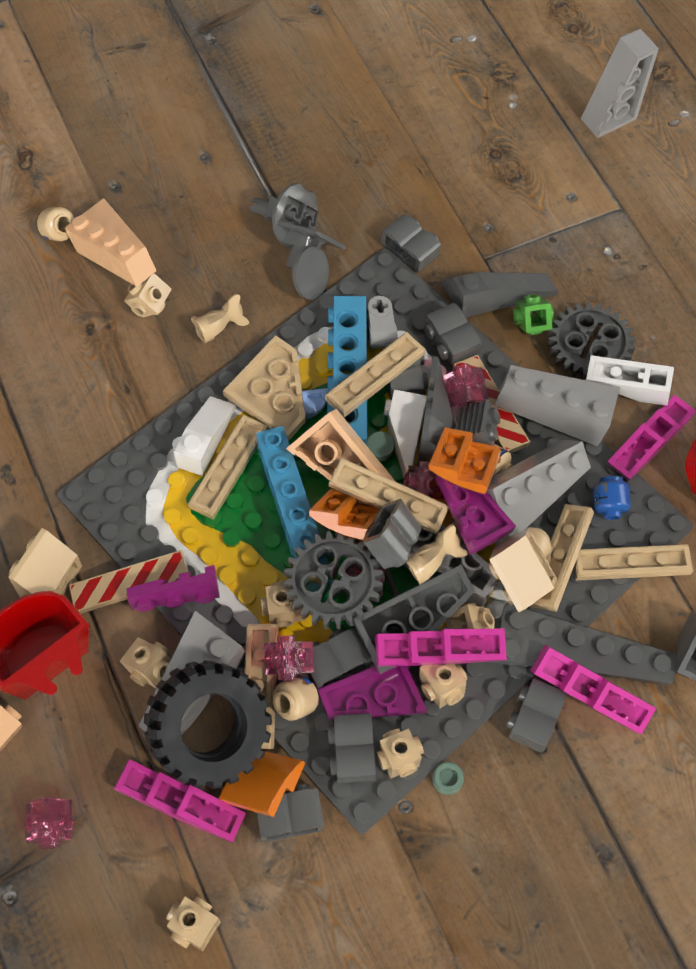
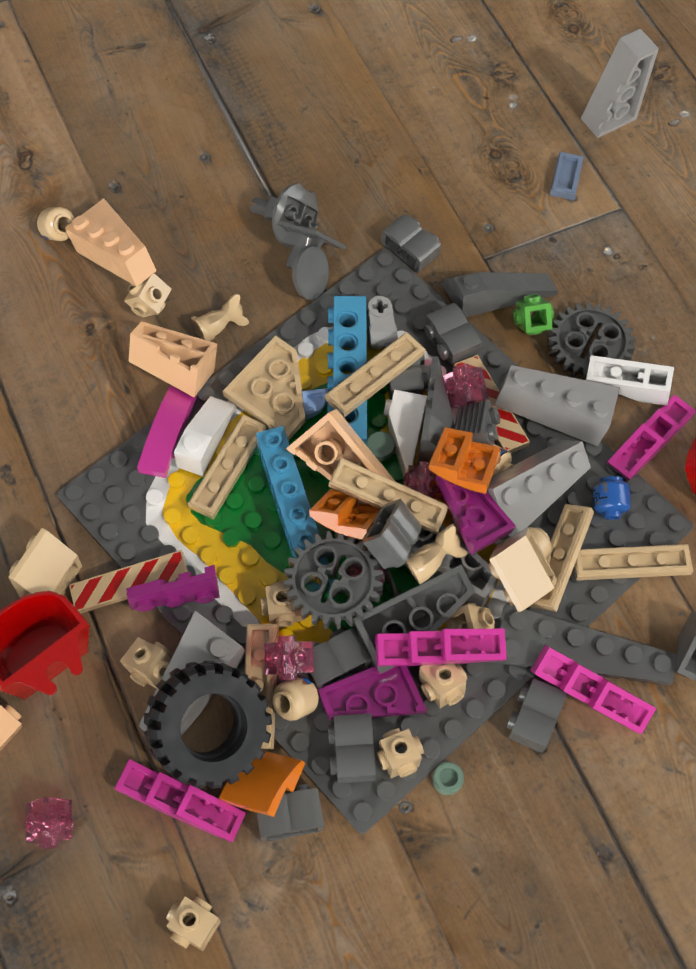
(166, 432): none -> dark pink slope
(173, 356): none -> light nougat wedge
(566, 176): none -> sand blue tile

